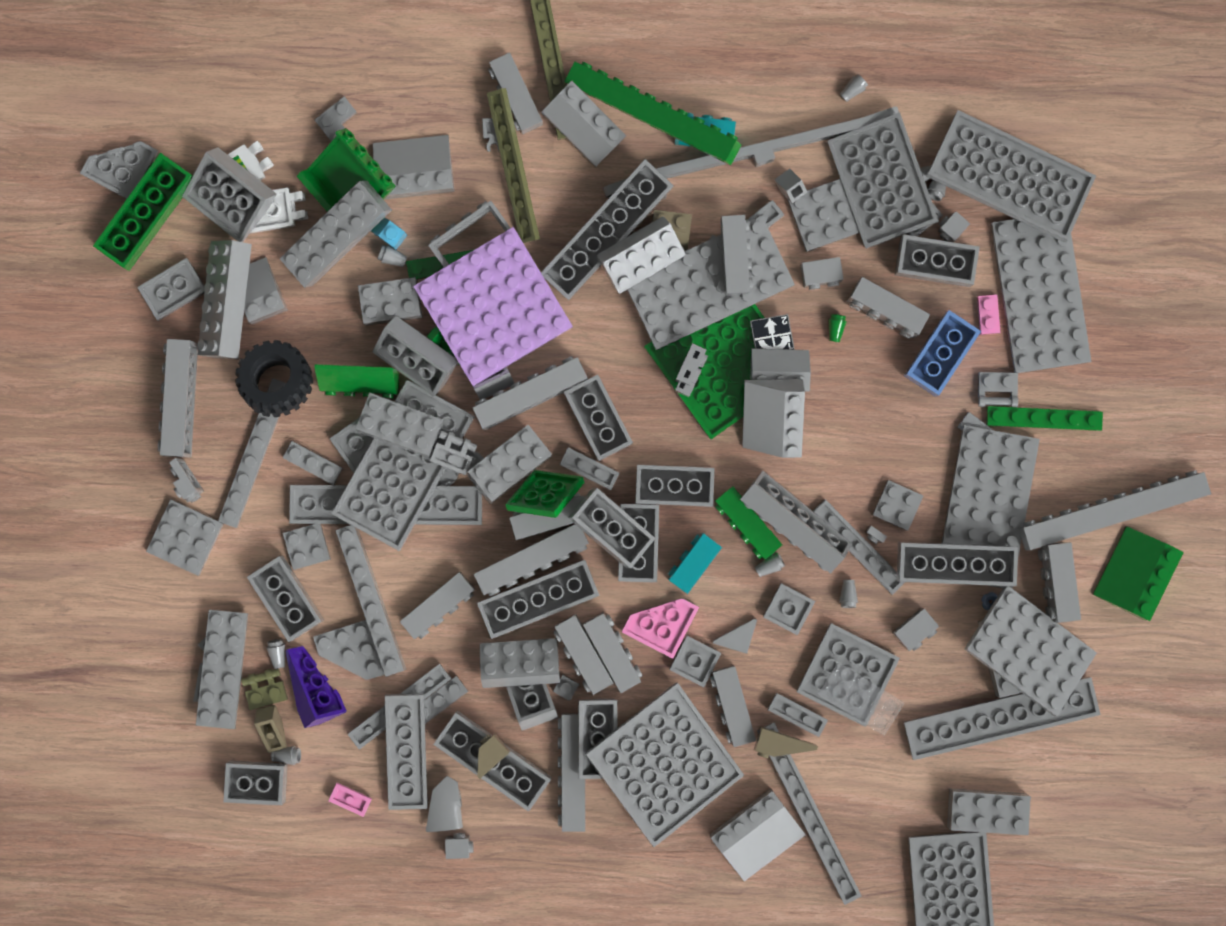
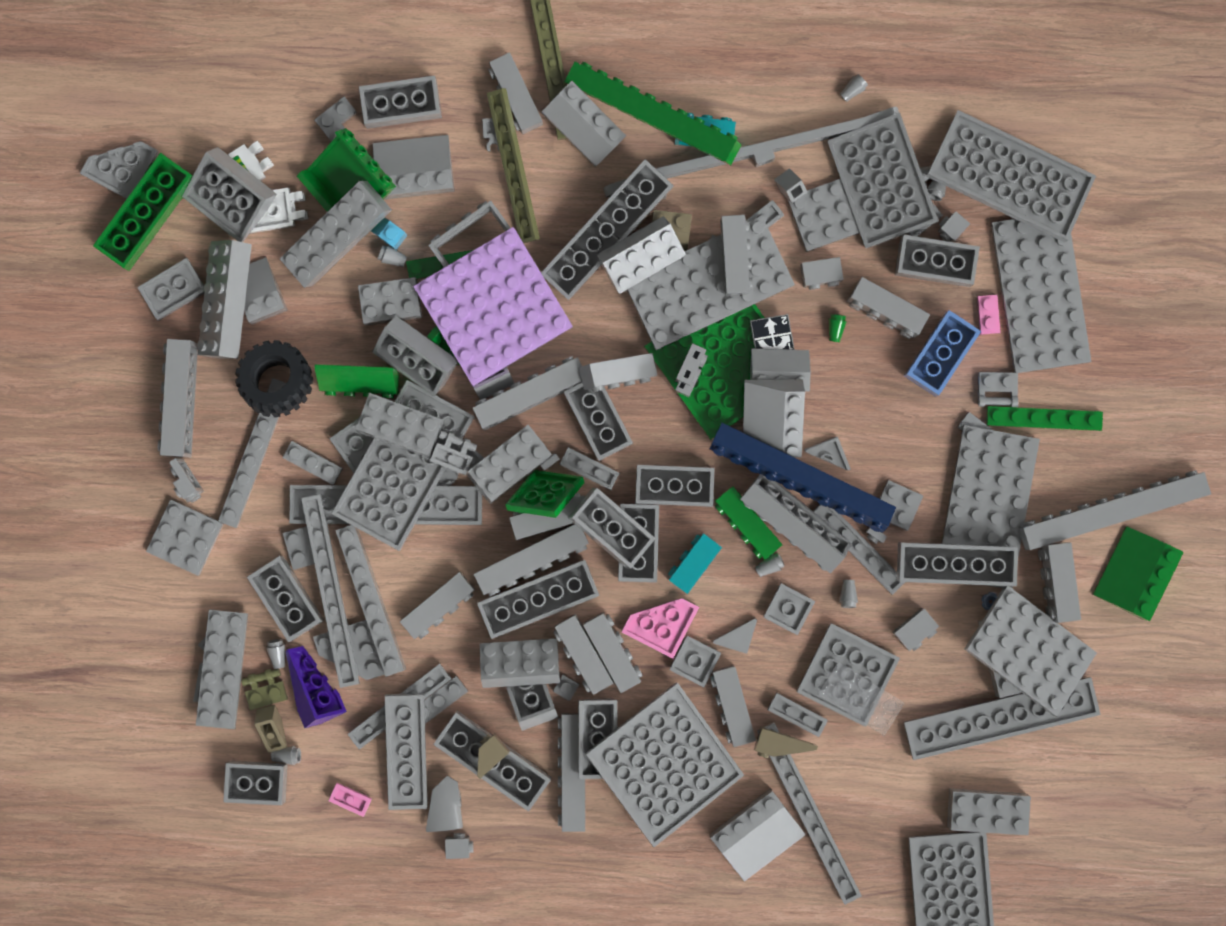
(330, 591): none -> light grey plate
(400, 102): none -> light grey brick
(550, 462): none -> light grey tile
(618, 371): none -> light grey brick
(802, 478): none -> dark blue brick
(831, 452): none -> light grey tile

